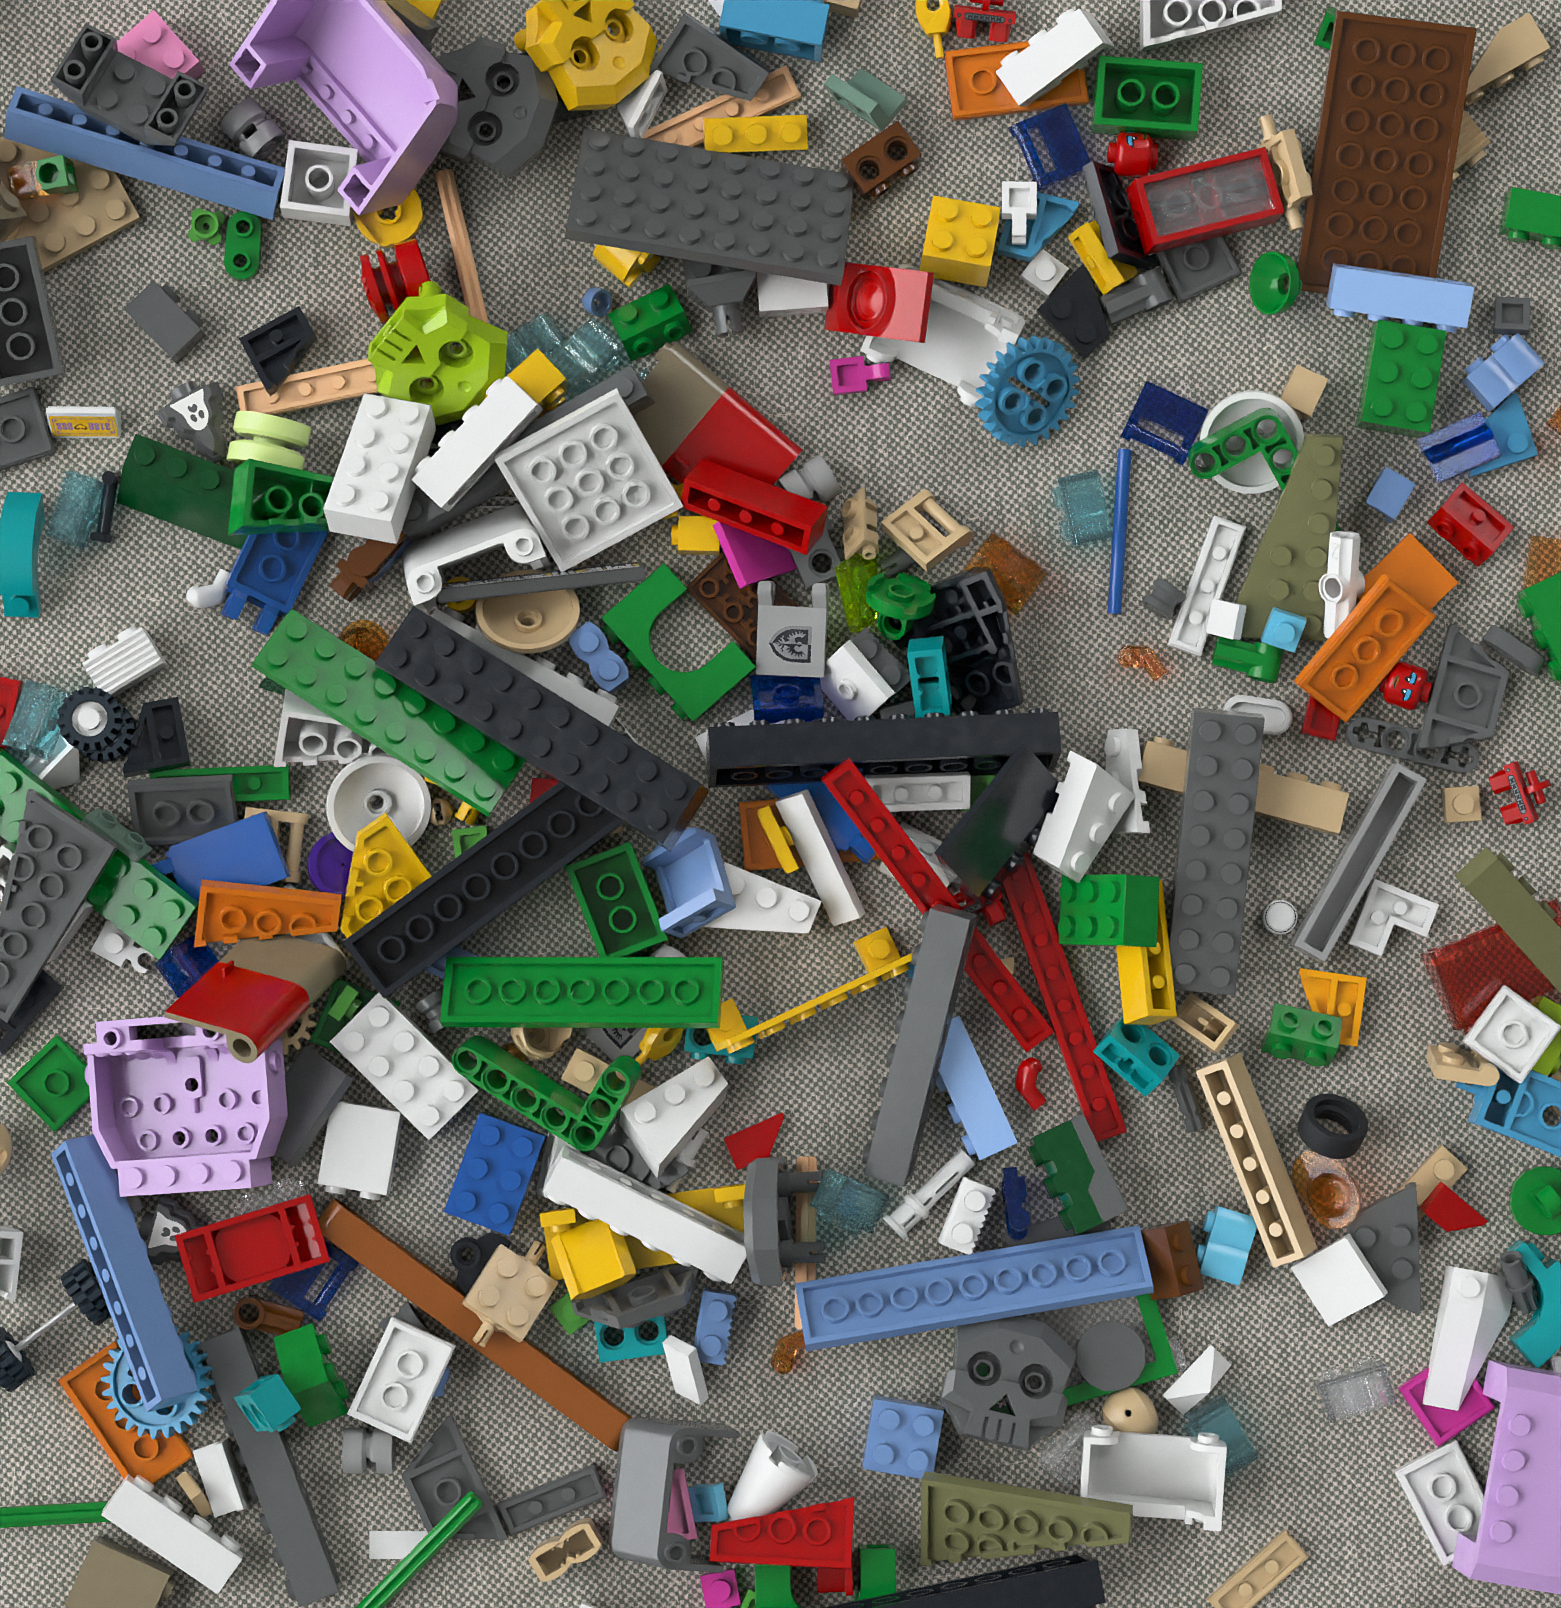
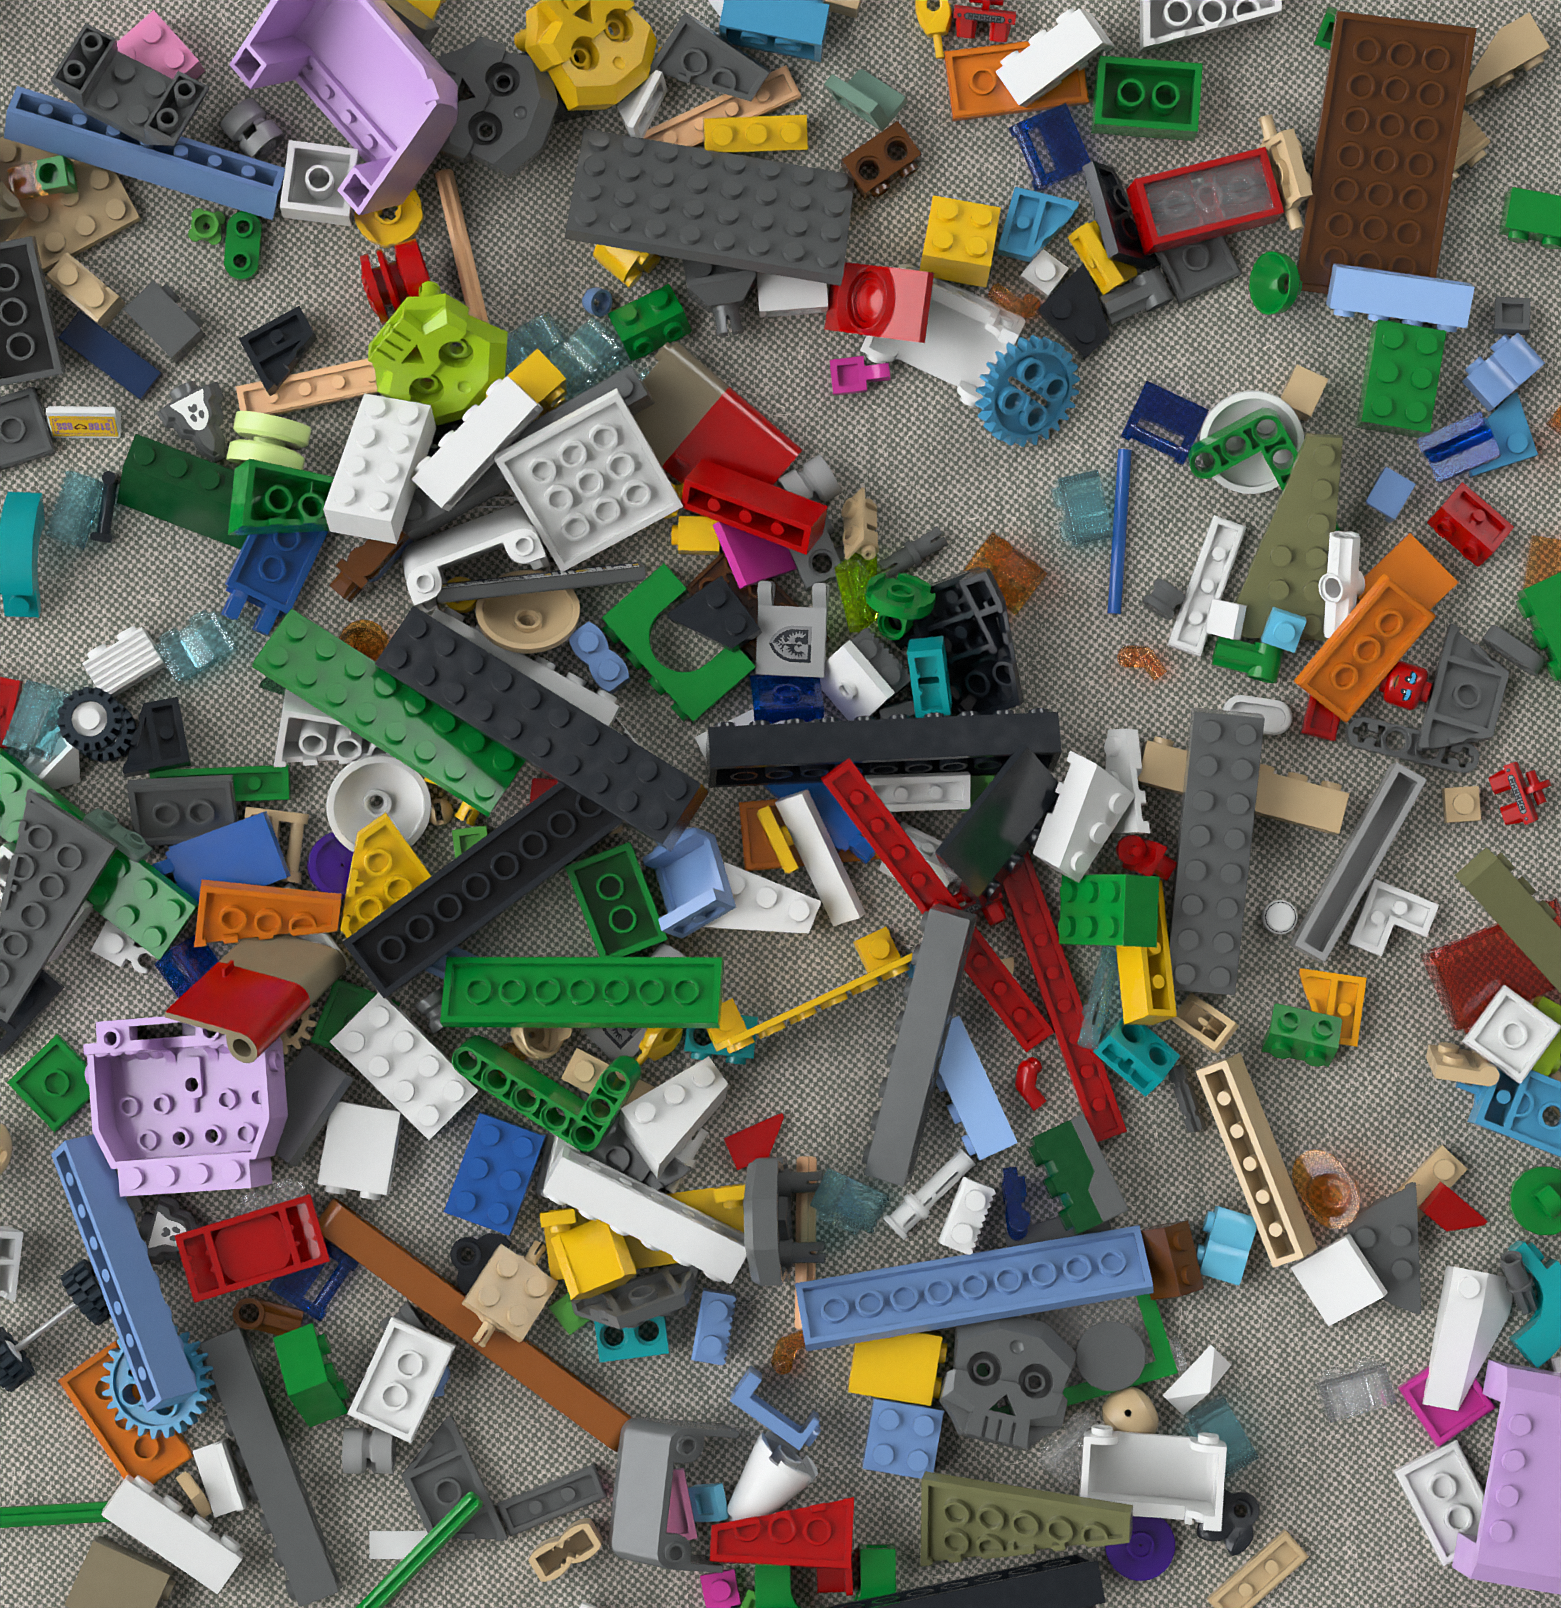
(85, 290): none -> tan brick
(110, 355): none -> dark blue tile
(196, 646): none -> clear light blue brick
(209, 595): white arm -> none
(268, 1404): teal brick -> none
(346, 1004): bright green plate -> none
(685, 1369): white tile -> none
(717, 616): none -> black wing
(770, 1417): none -> medium blue panel
(899, 1367): none -> yellow brick
(919, 537): tan plate -> none
(1013, 304): none -> clear orange arm
(1019, 204): white plate -> none
(1090, 1034): none -> clear light blue pin
(1133, 154): red head -> none
(1144, 857): none -> red hips
(1151, 1557): none -> dark purple piece
(1235, 1529): none -> black plate
(1325, 1141): black tyre -> none

